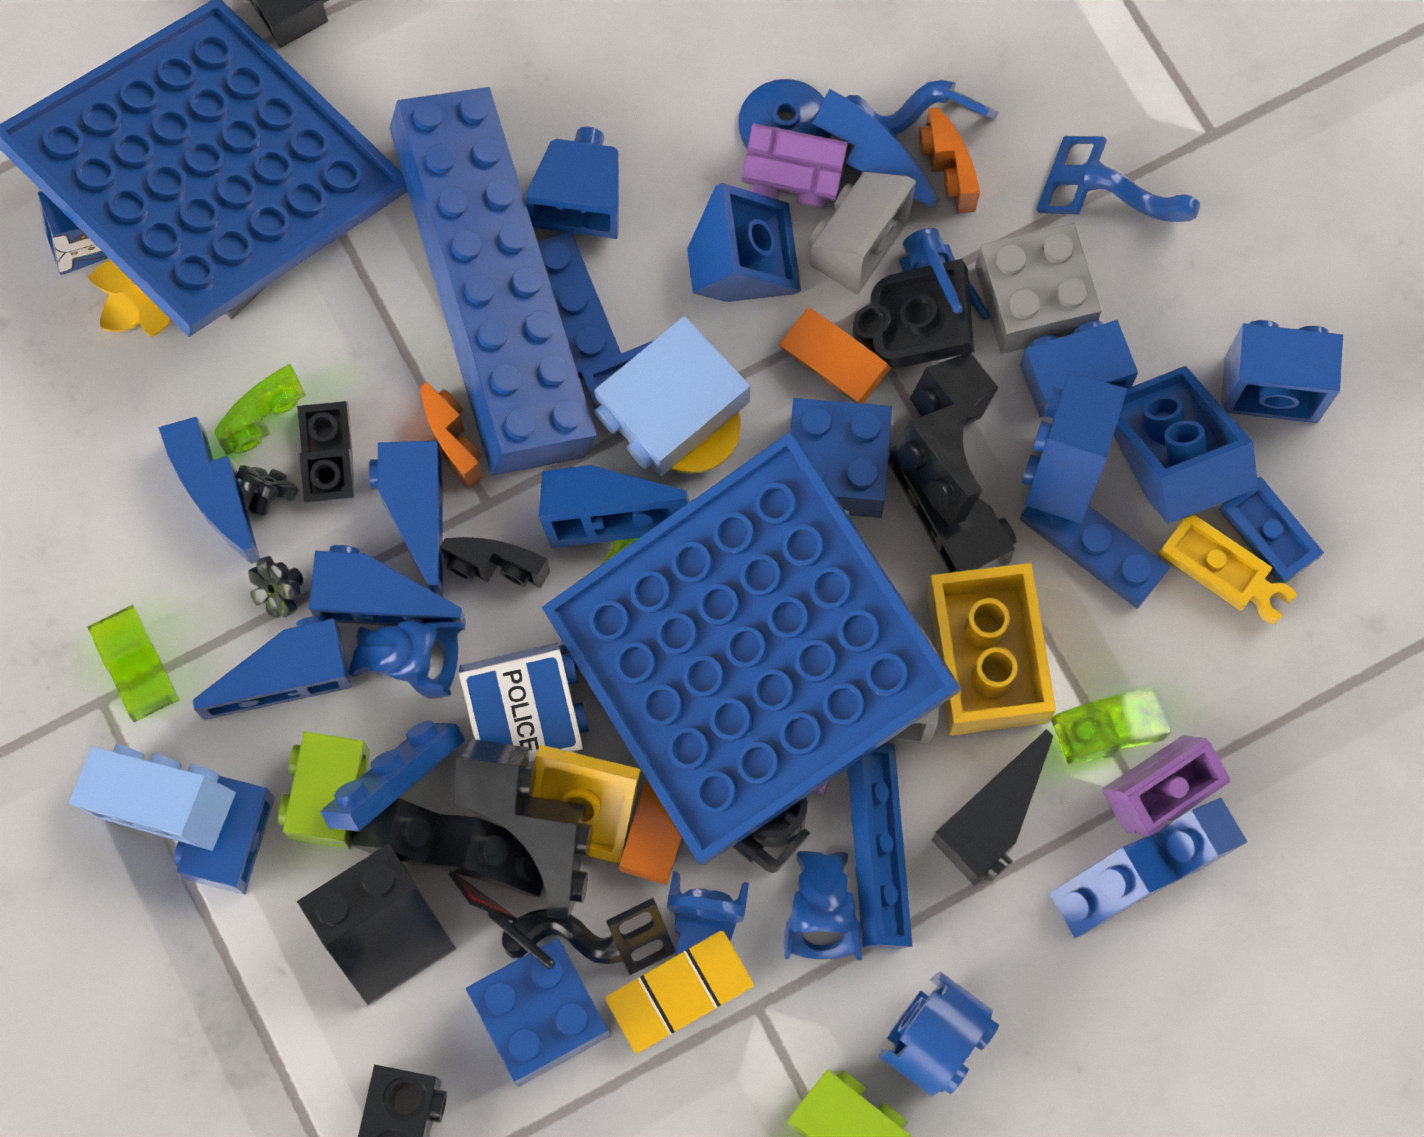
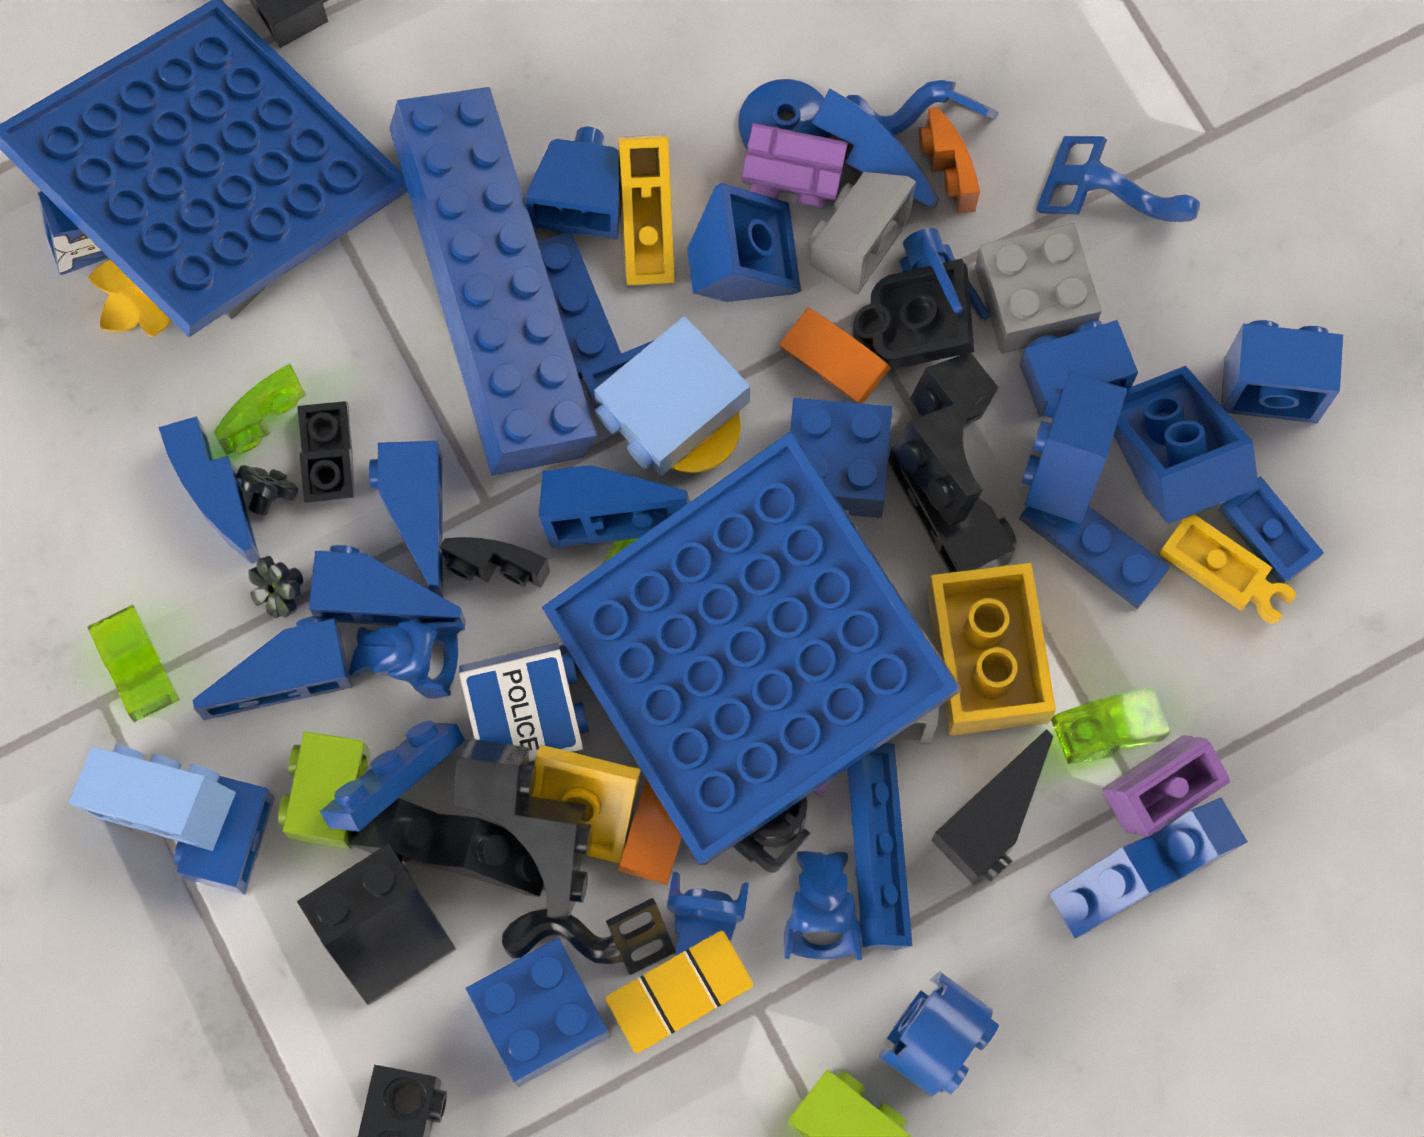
(446, 425): orange slope -> none
(501, 918): black piece -> none
(646, 209): none -> yellow slope

